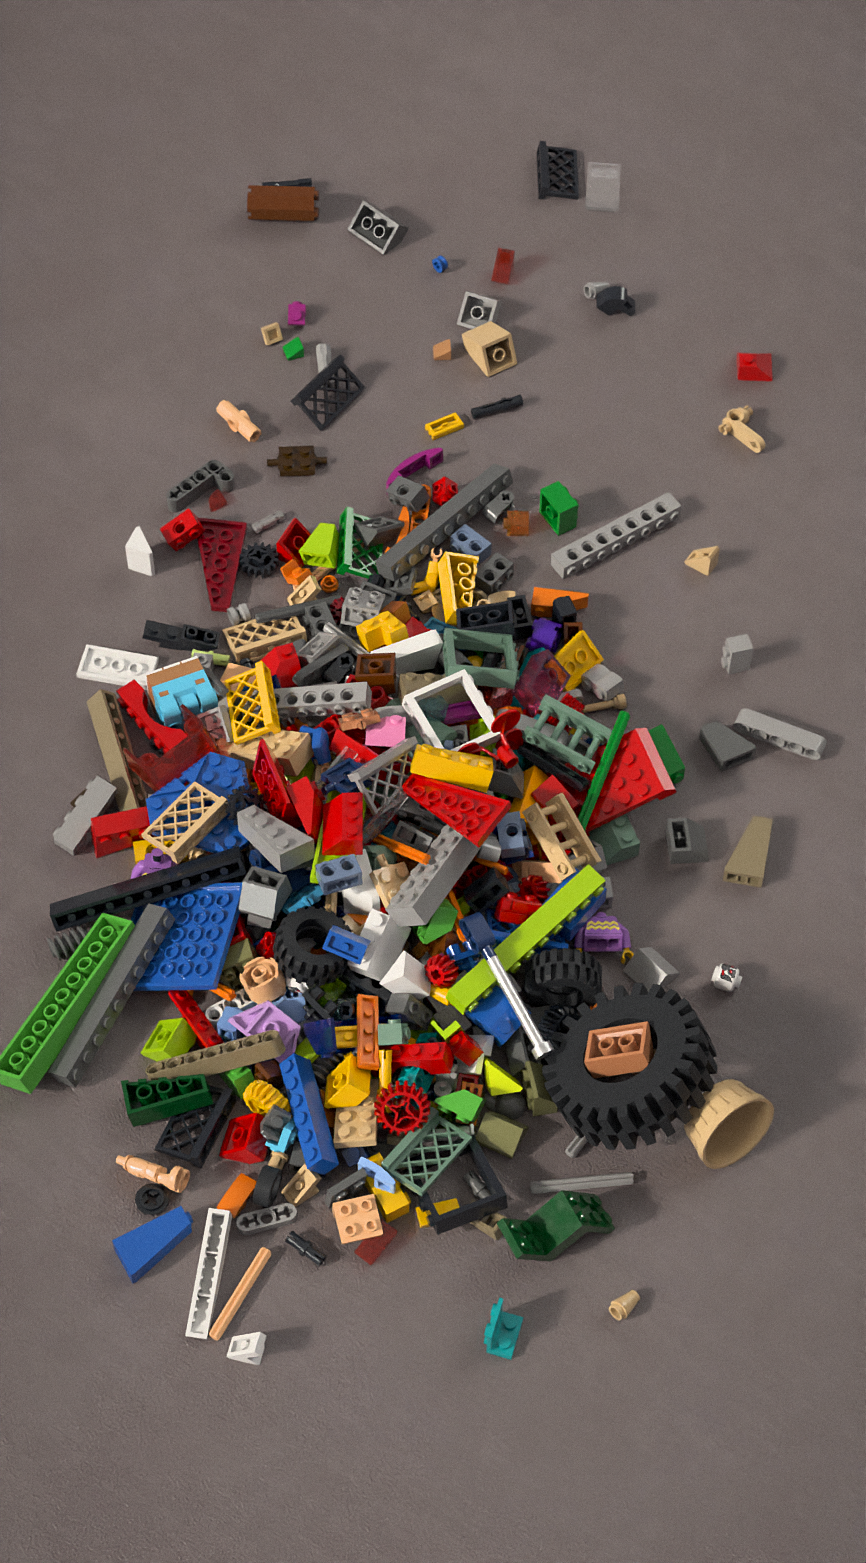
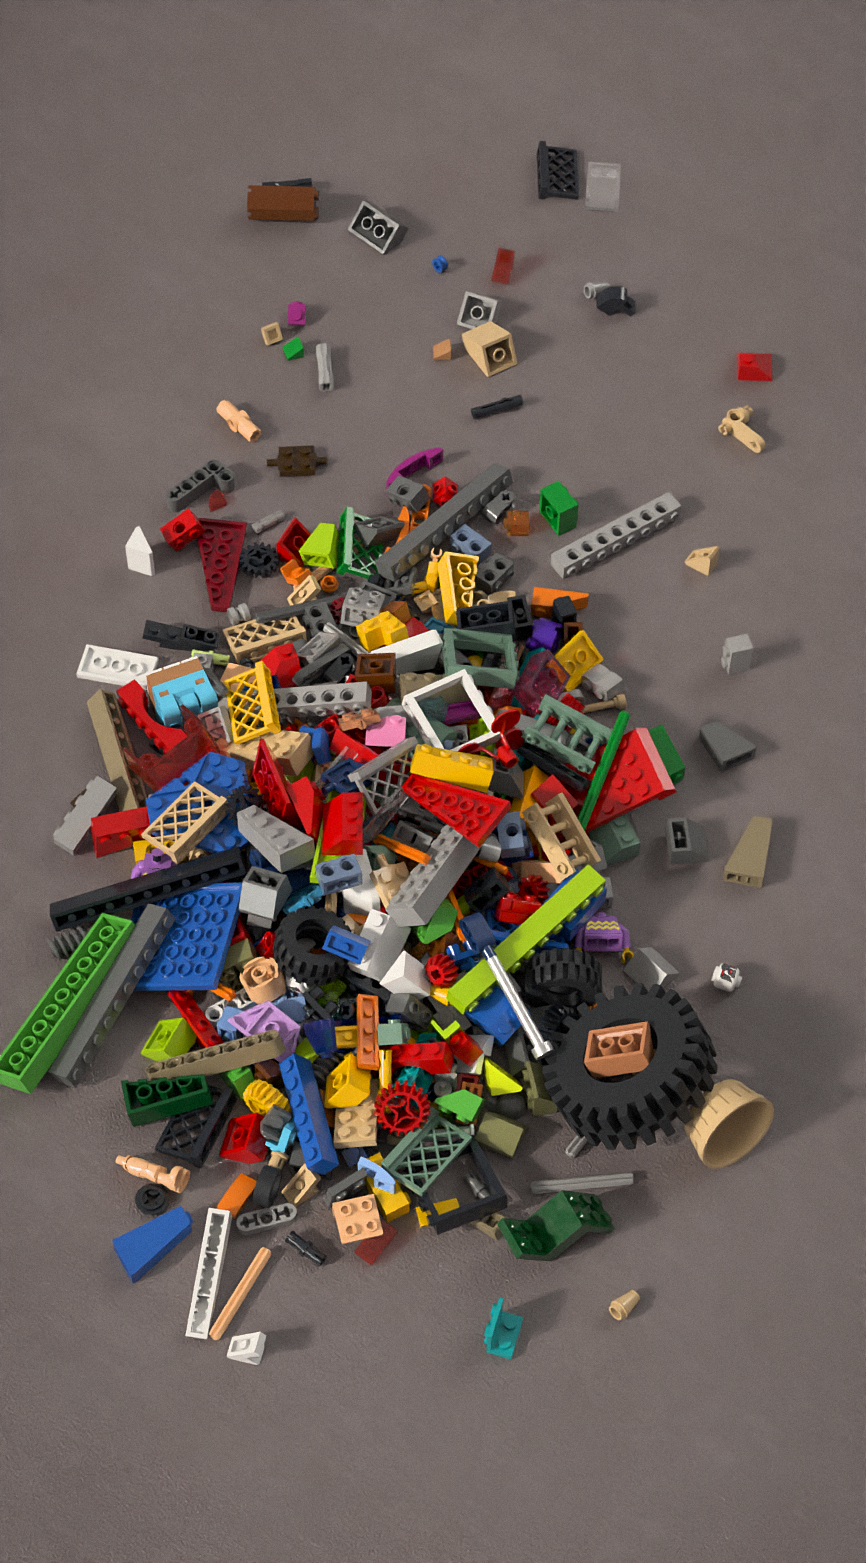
(317, 383): black fence -> none
(445, 428): yellow tile -> none
(780, 734): light grey beam -> none

